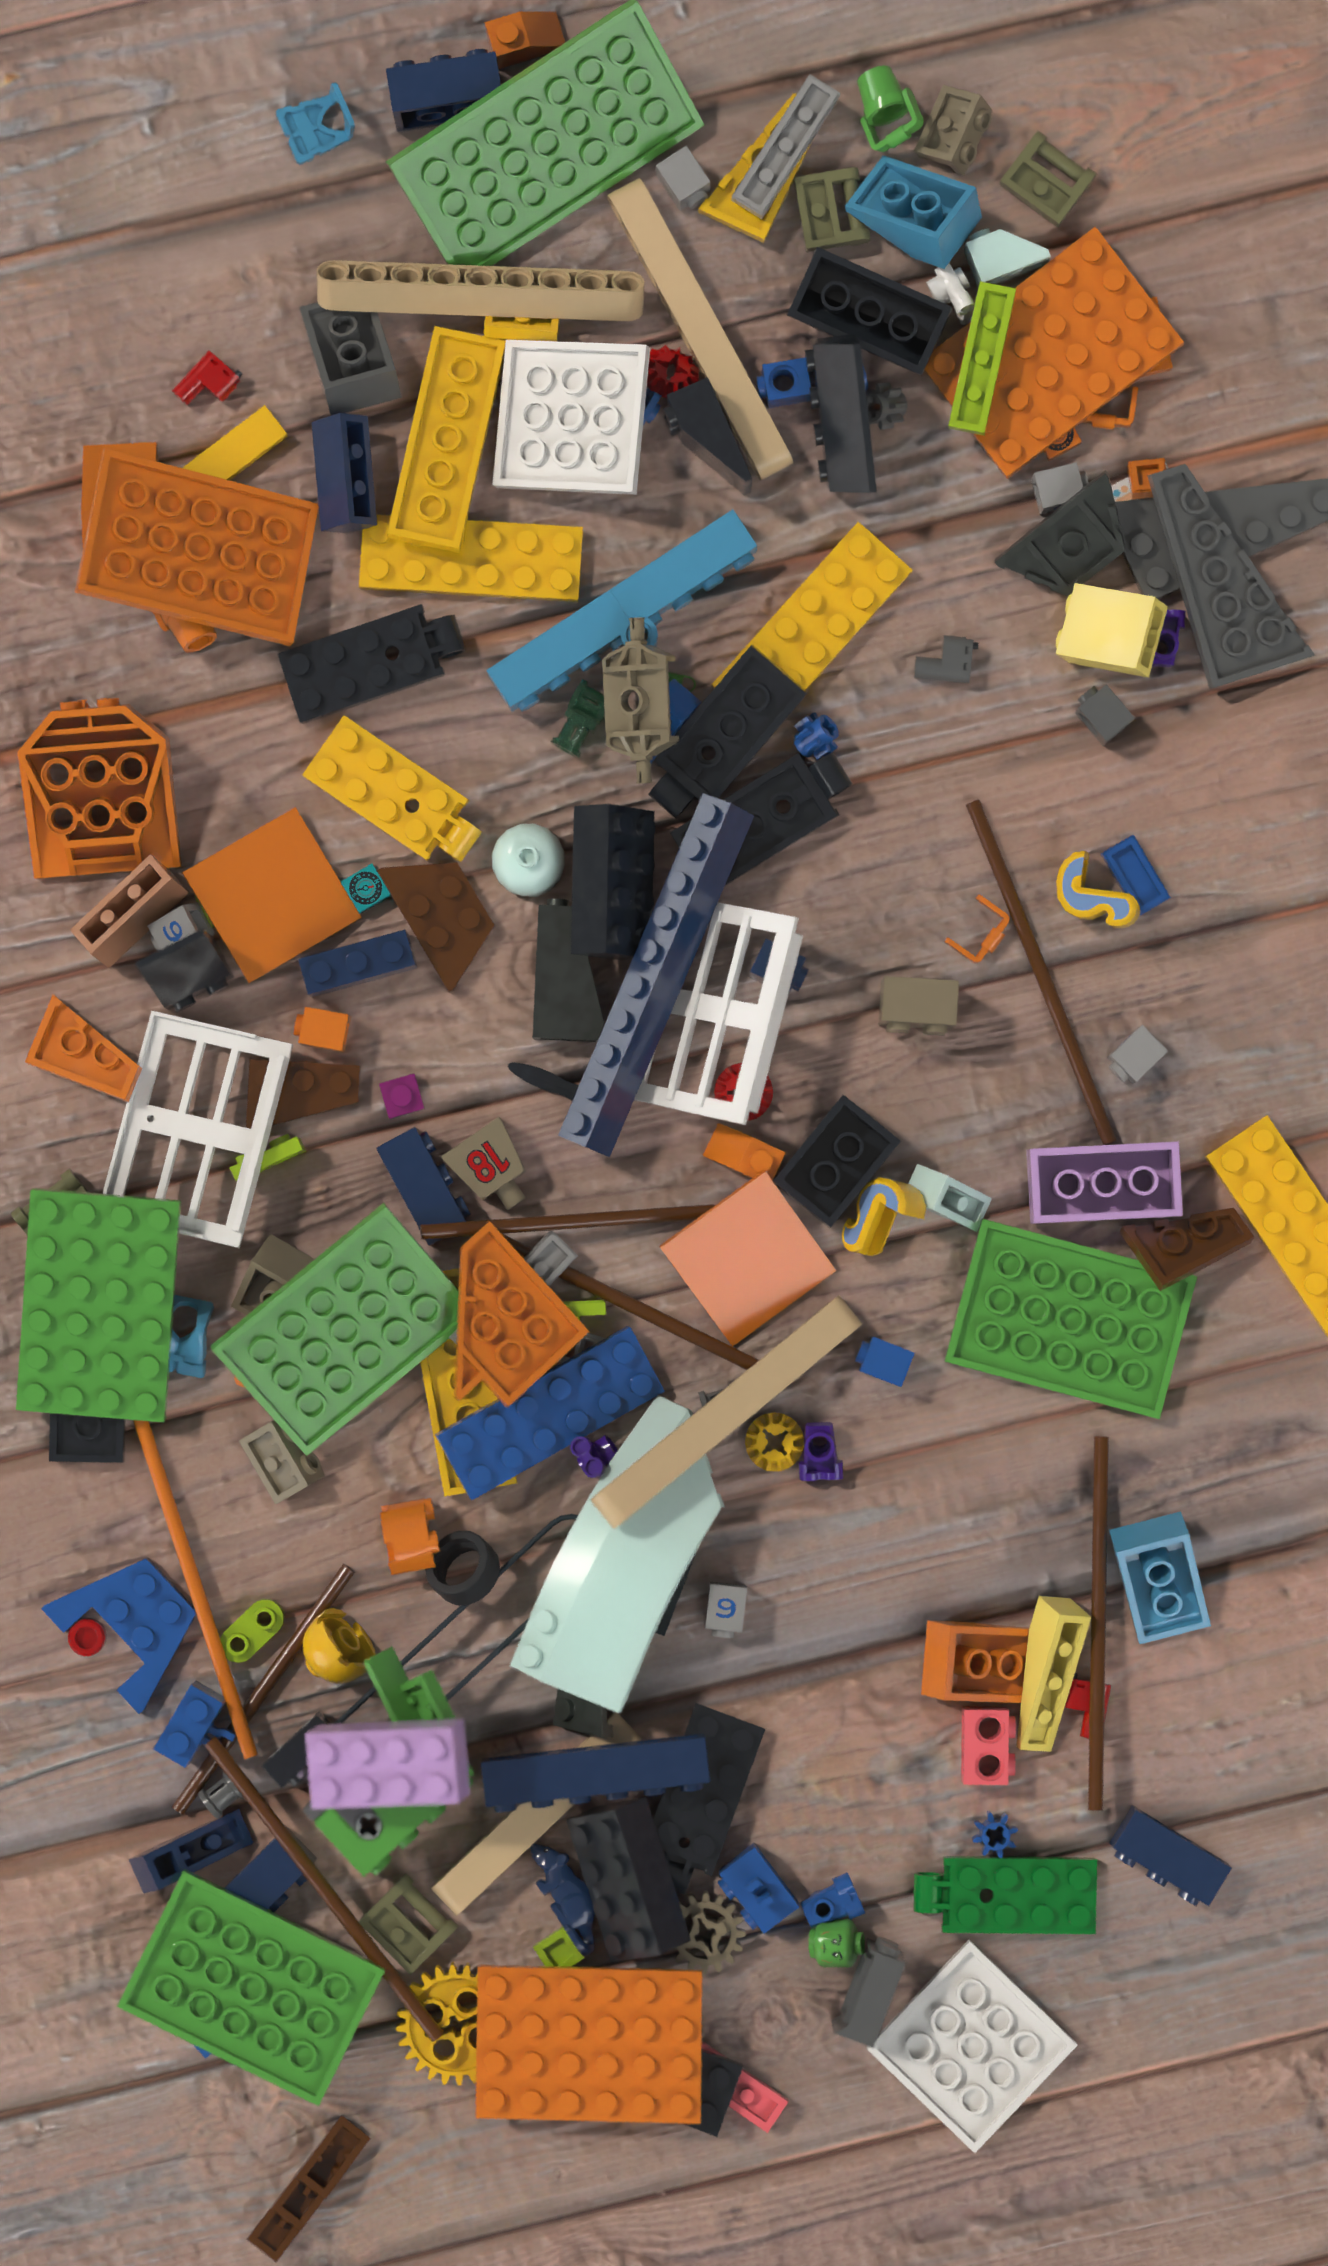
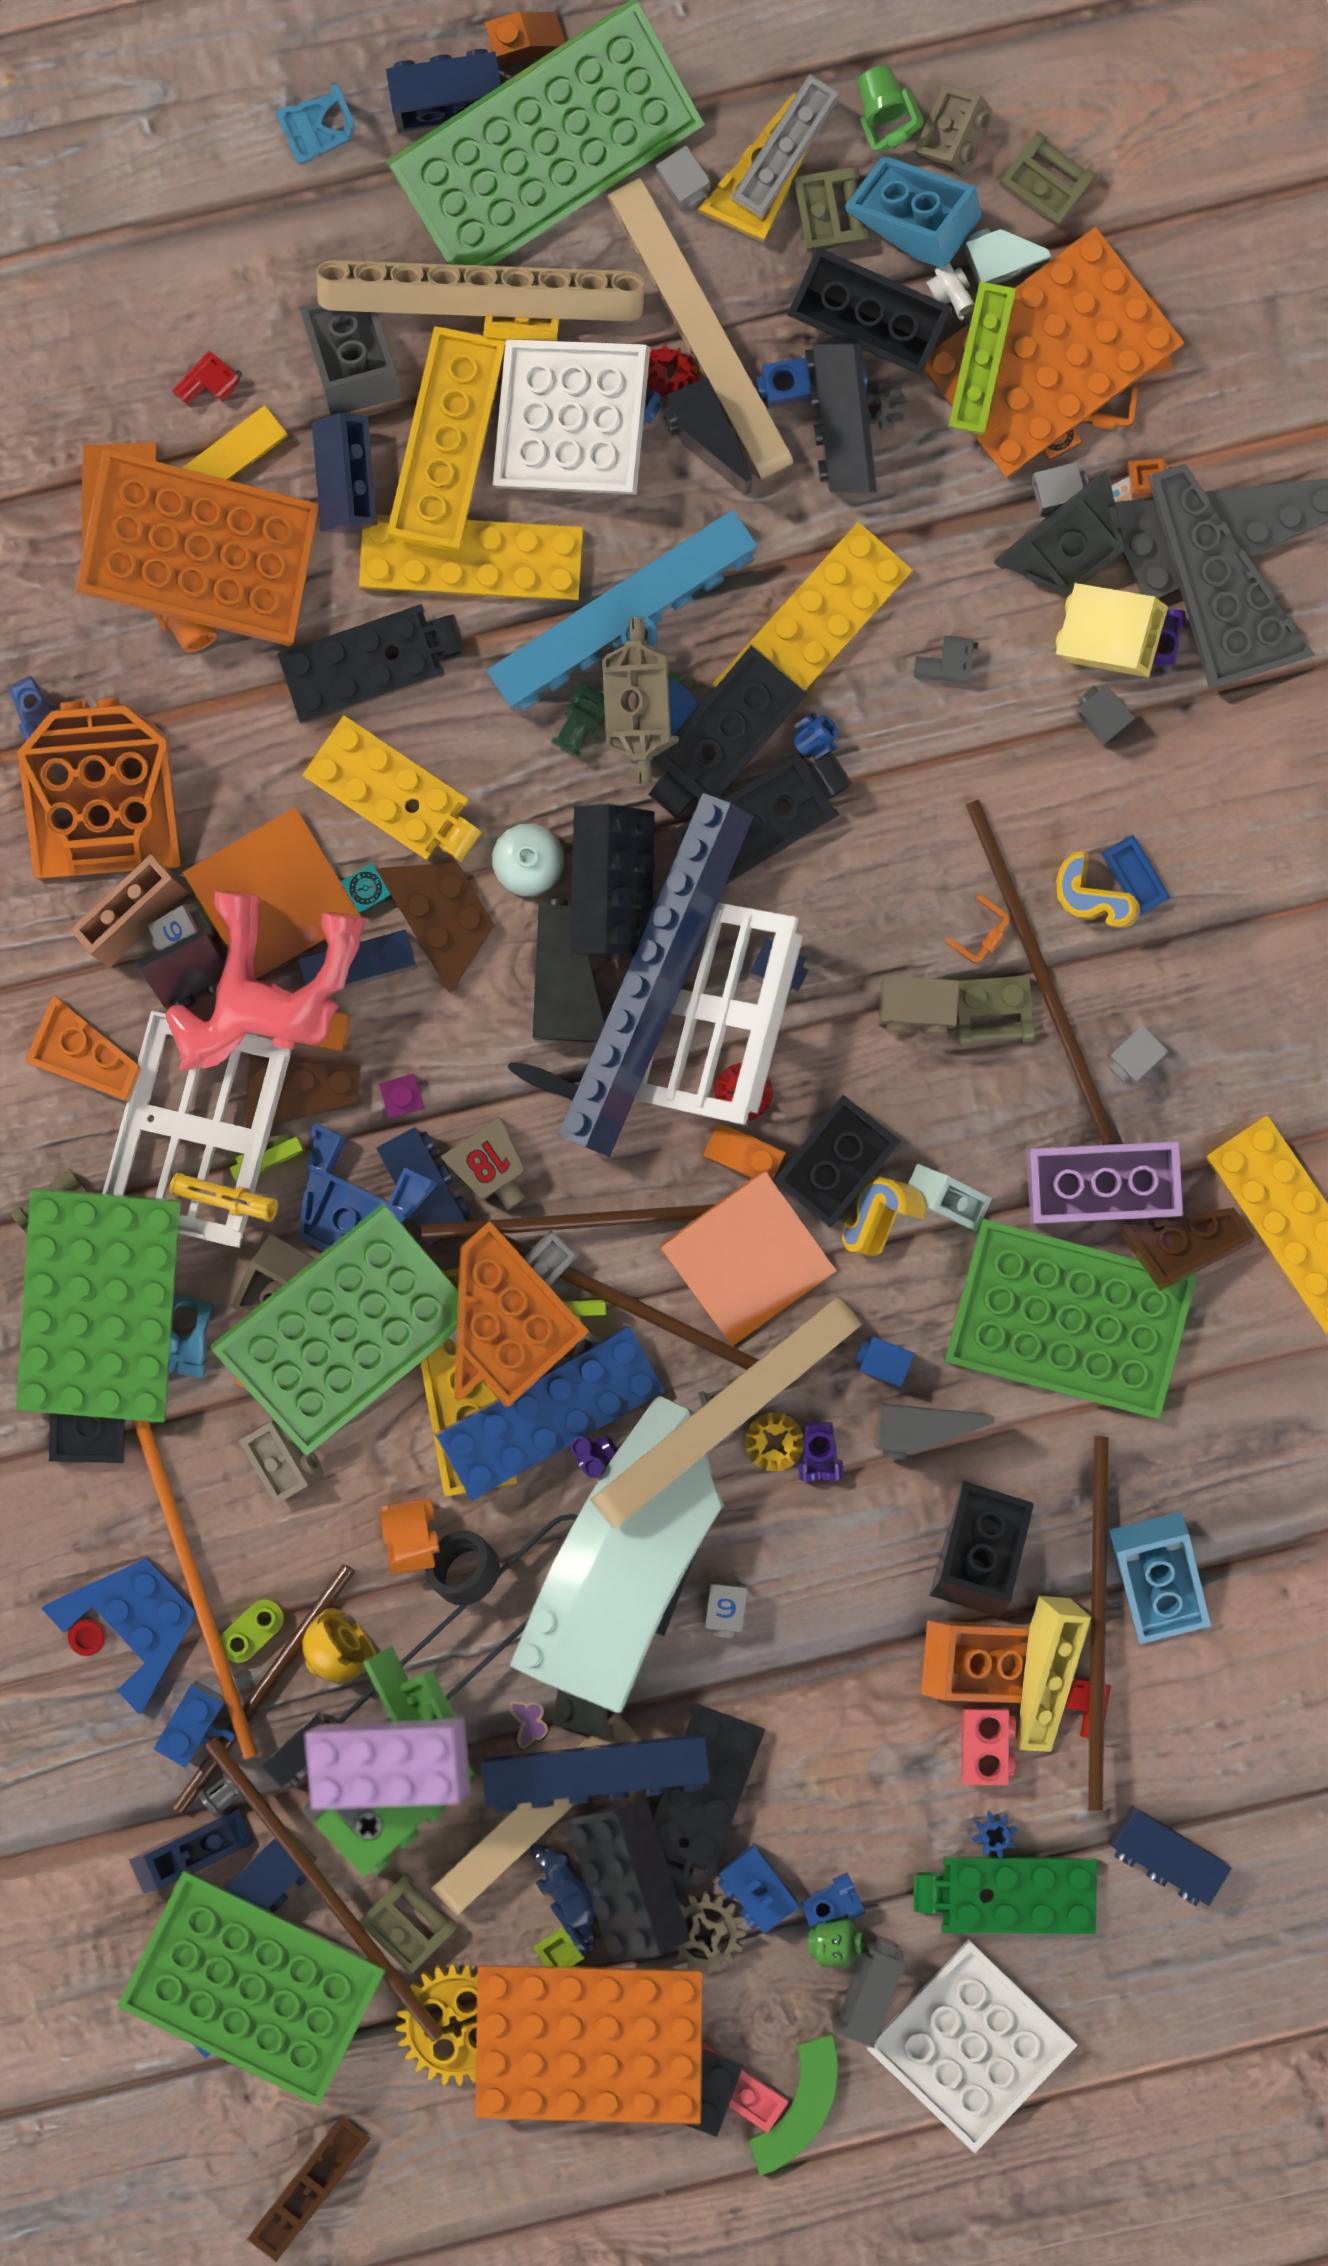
(33, 714): none -> blue plate
(259, 1206): none -> yellow pin
(261, 1006): none -> coral animal
(336, 1205): none -> blue wing
(530, 1717): none -> medium lavender sticker
(807, 2111): none -> bright green tile
(915, 1429): none -> dark grey slope
(982, 1550): none -> black slope
(995, 998): none -> olive plate

